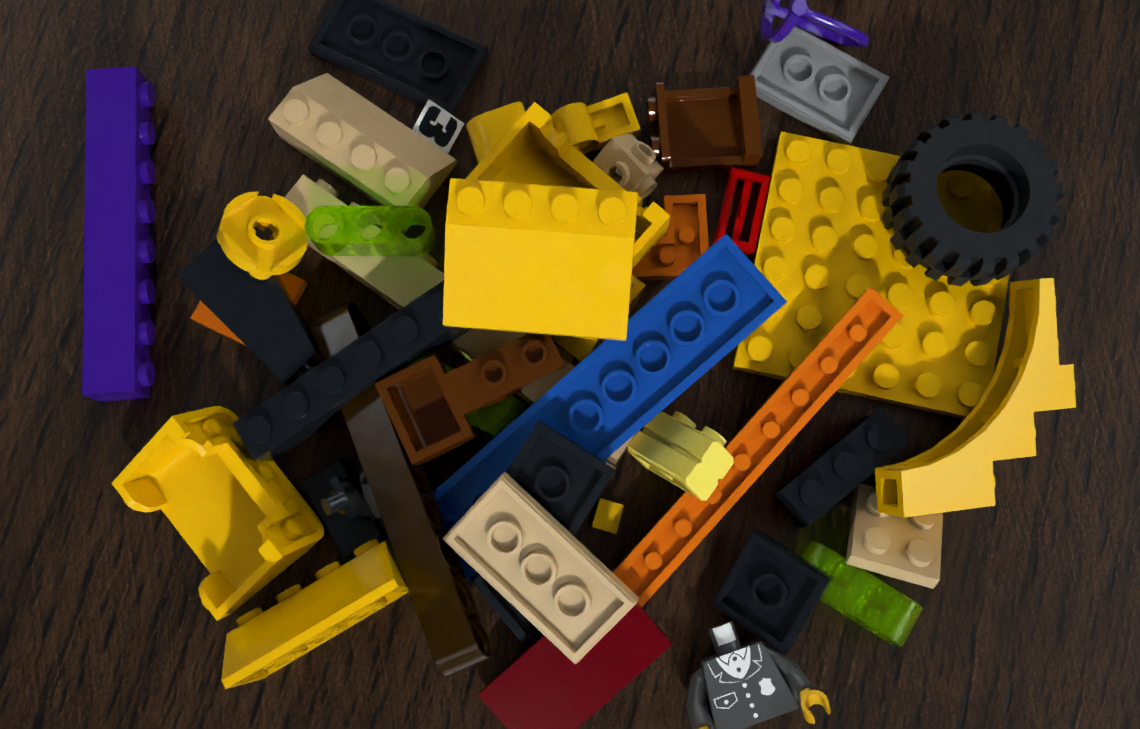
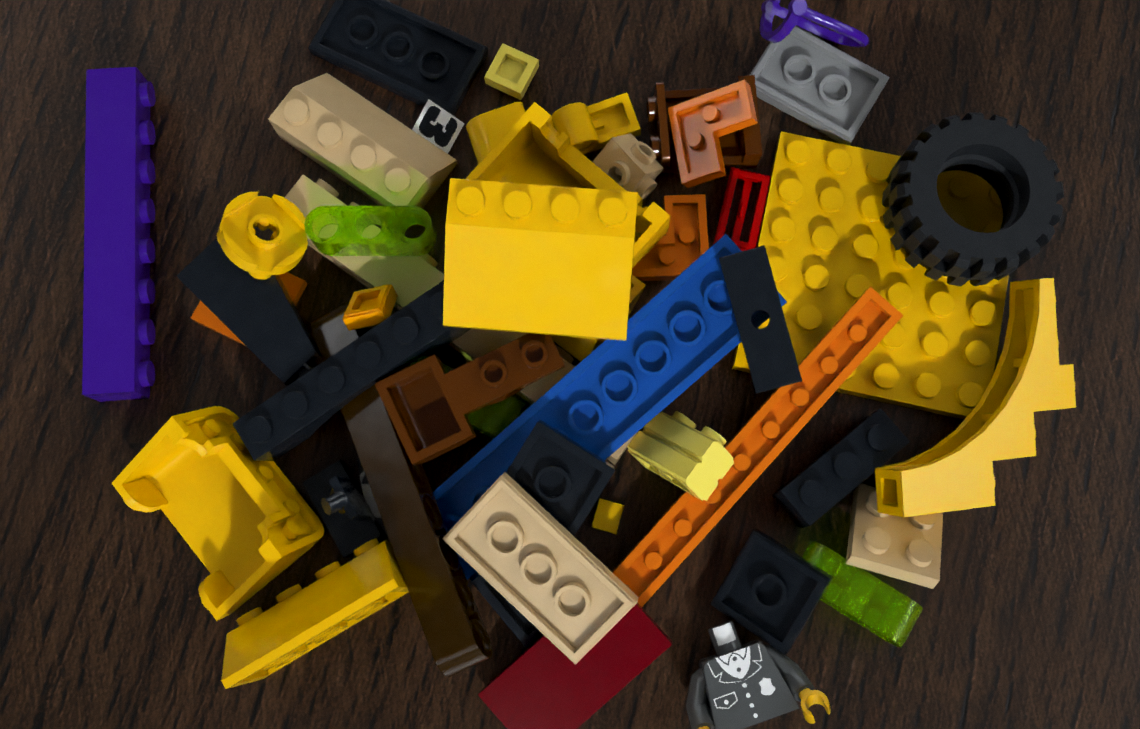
(370, 307): none -> light orange tile
(511, 71): none -> light yellow plate
(699, 125): none -> orange plate
(753, 290): none -> black tile

